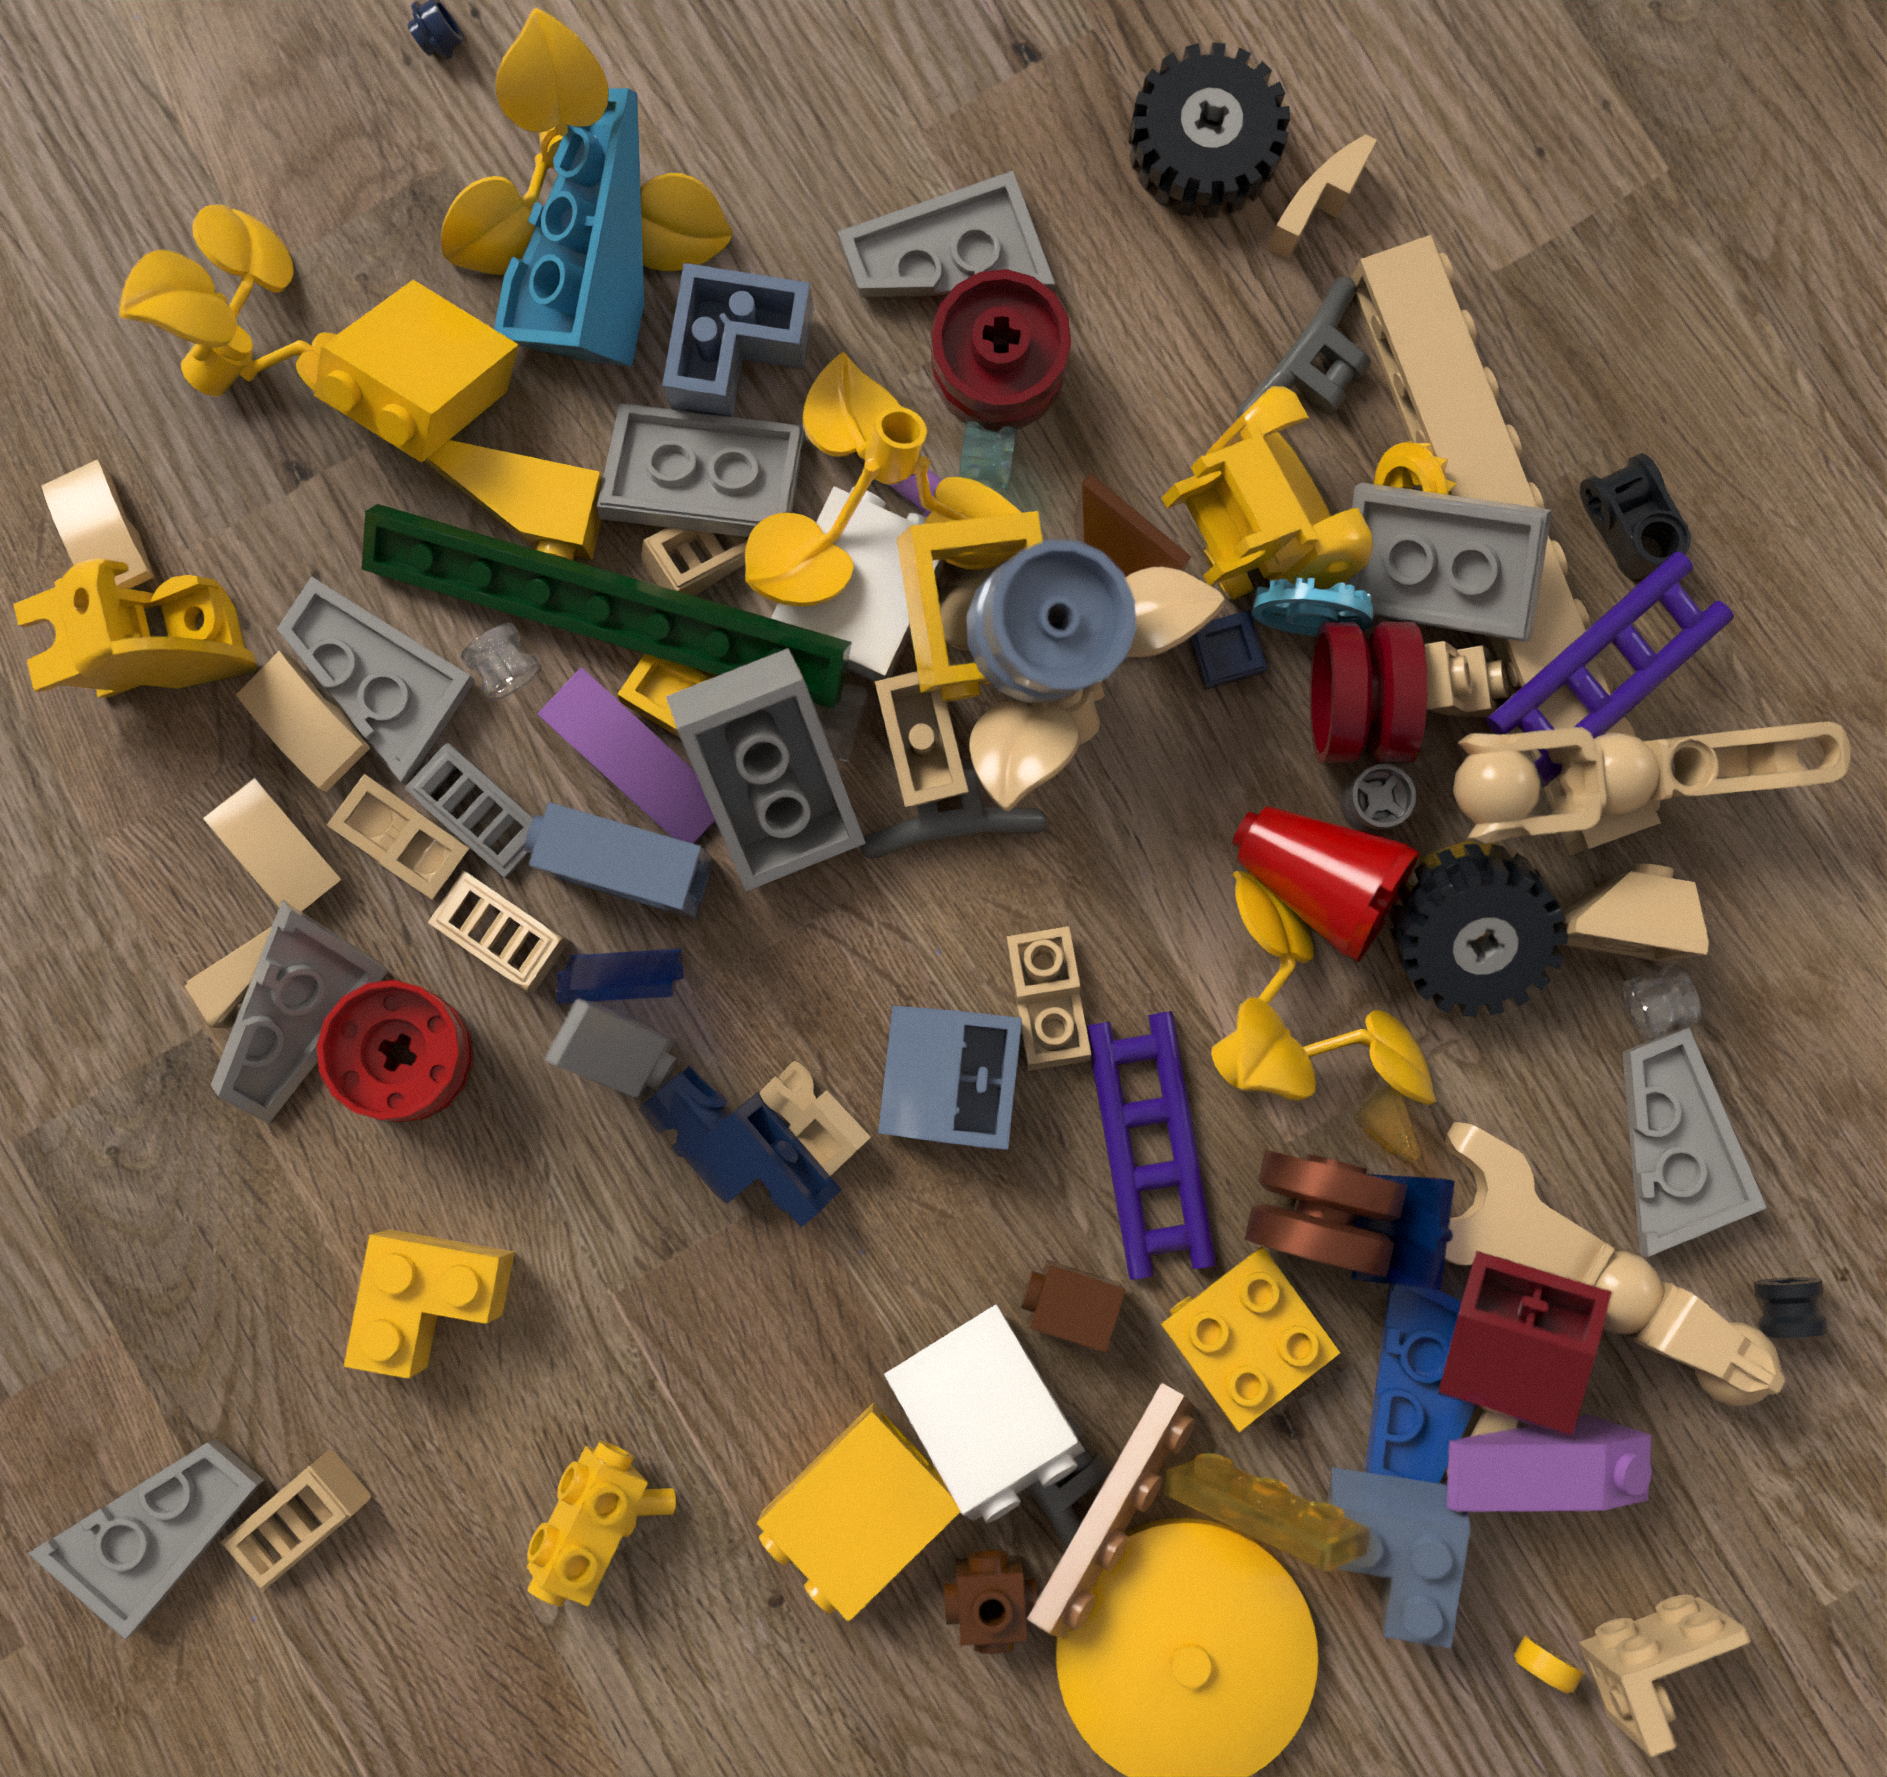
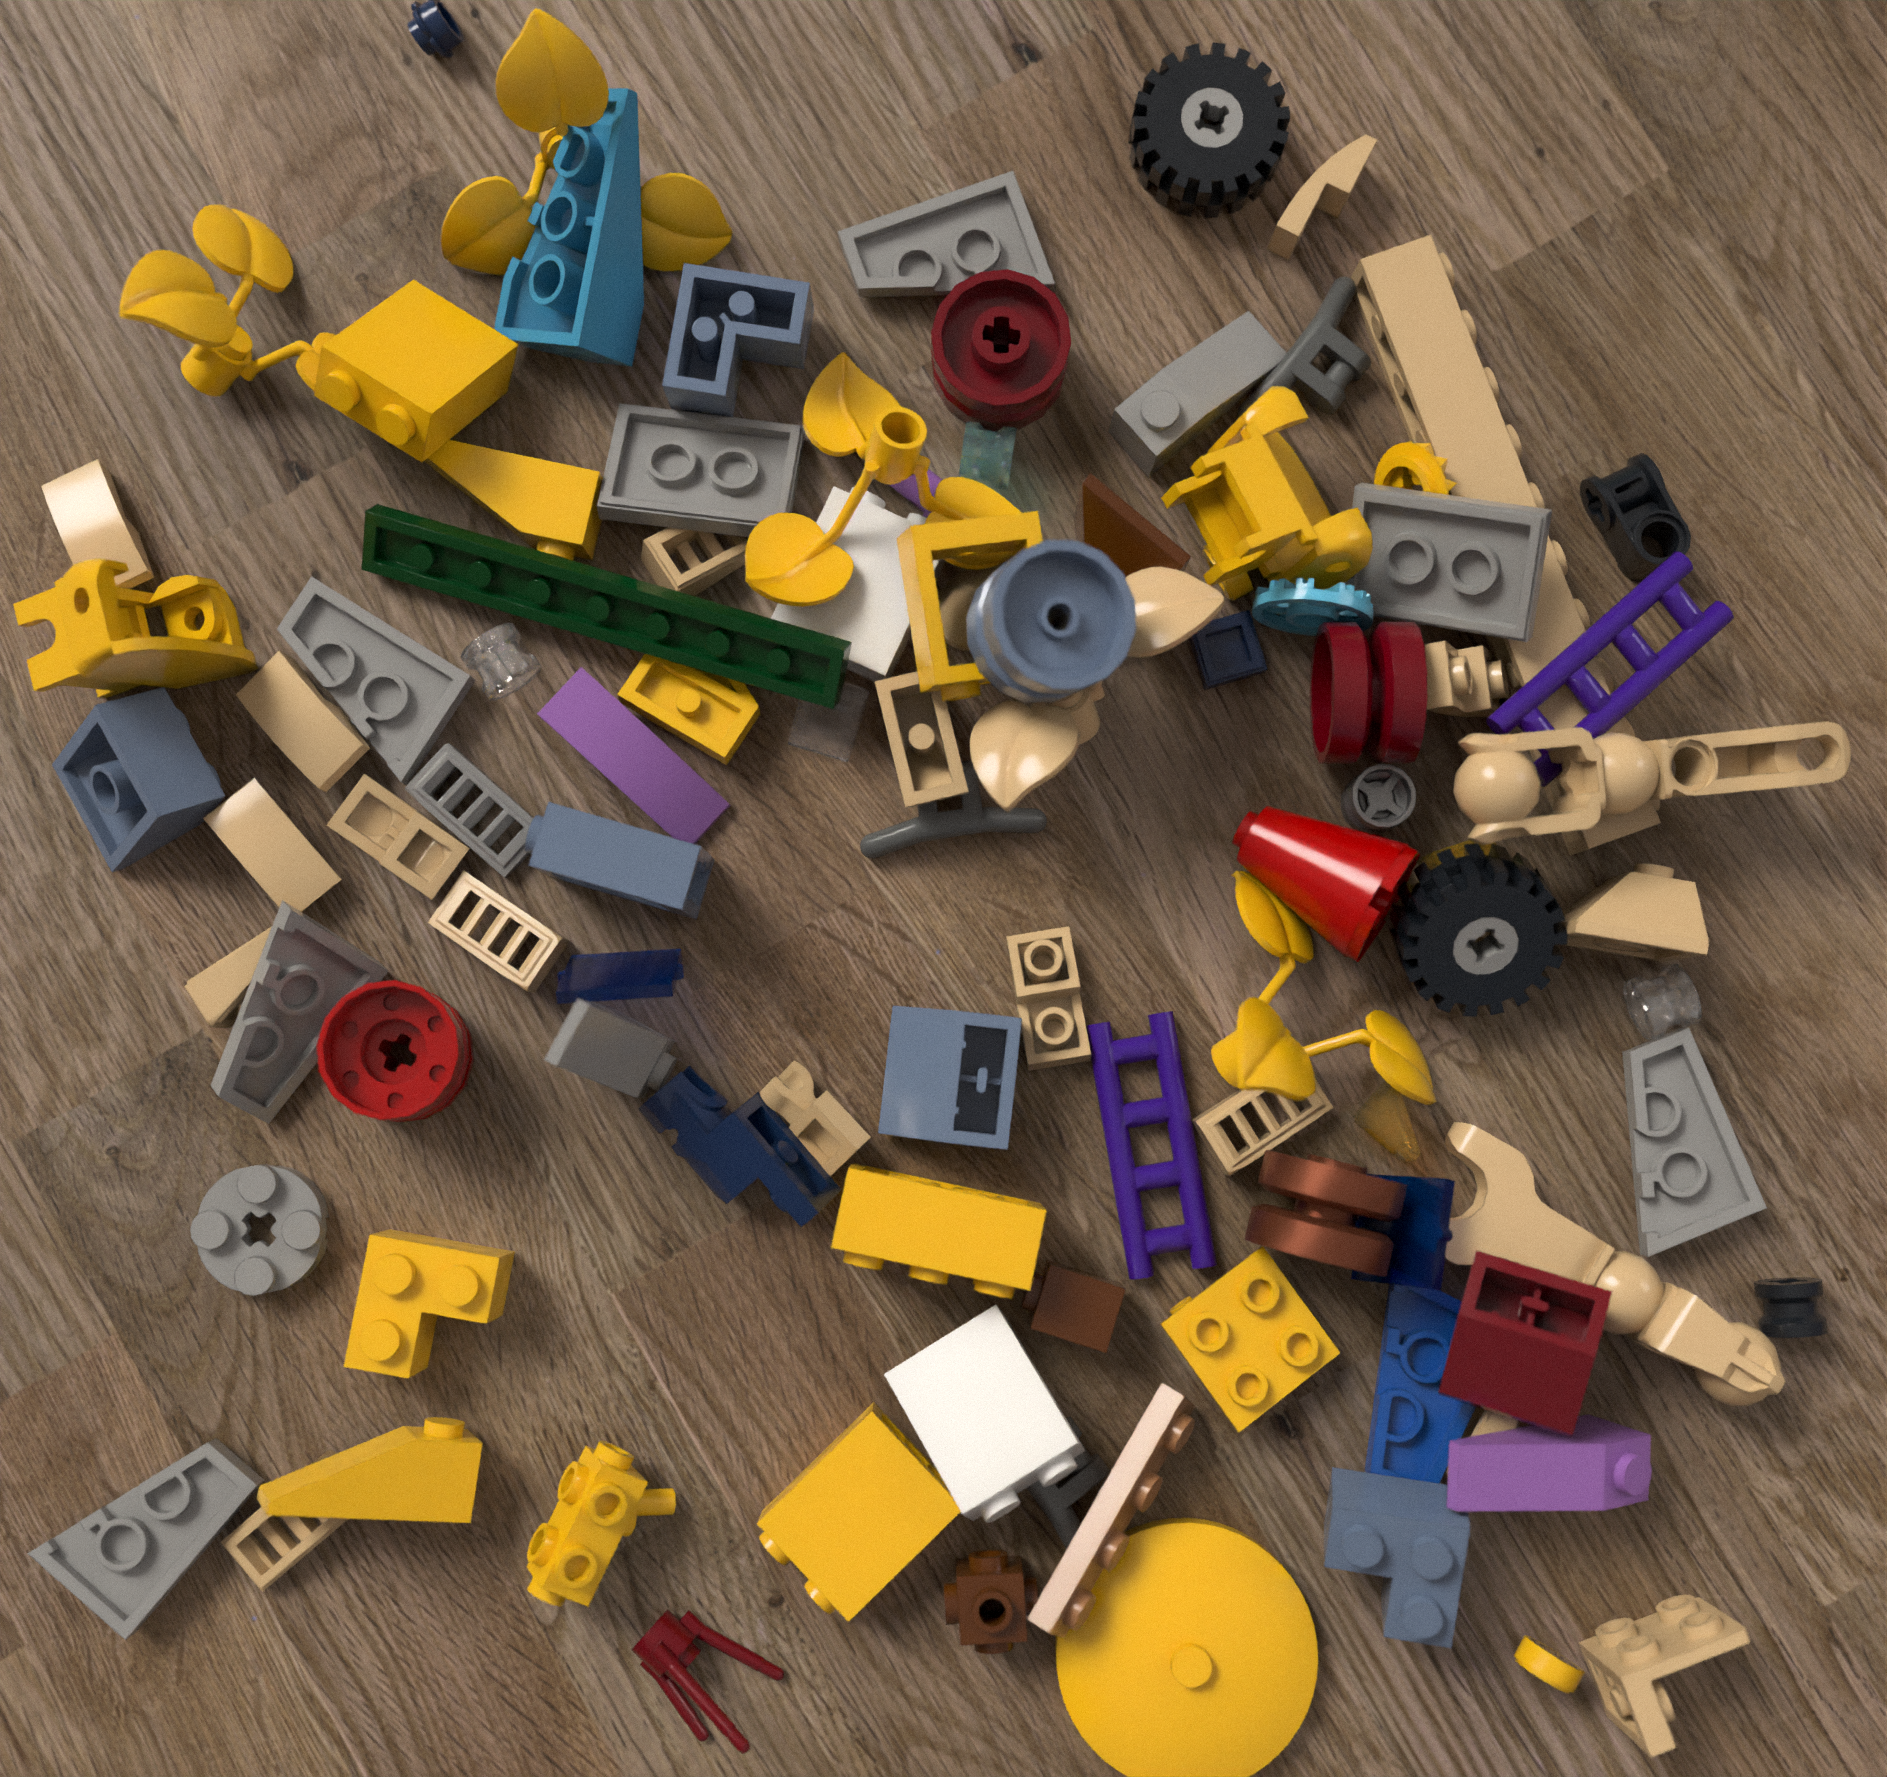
(137, 776): none -> sand blue slope
(224, 1228): none -> light grey plate
(395, 1476): none -> yellow slope
(667, 1653): none -> dark red plant
(766, 769): light grey brick -> none
(938, 1229): none -> yellow brick
(1194, 392): none -> light grey slope
(1219, 1144): none -> tan slope
(1268, 1511): clear yellow plate -> none

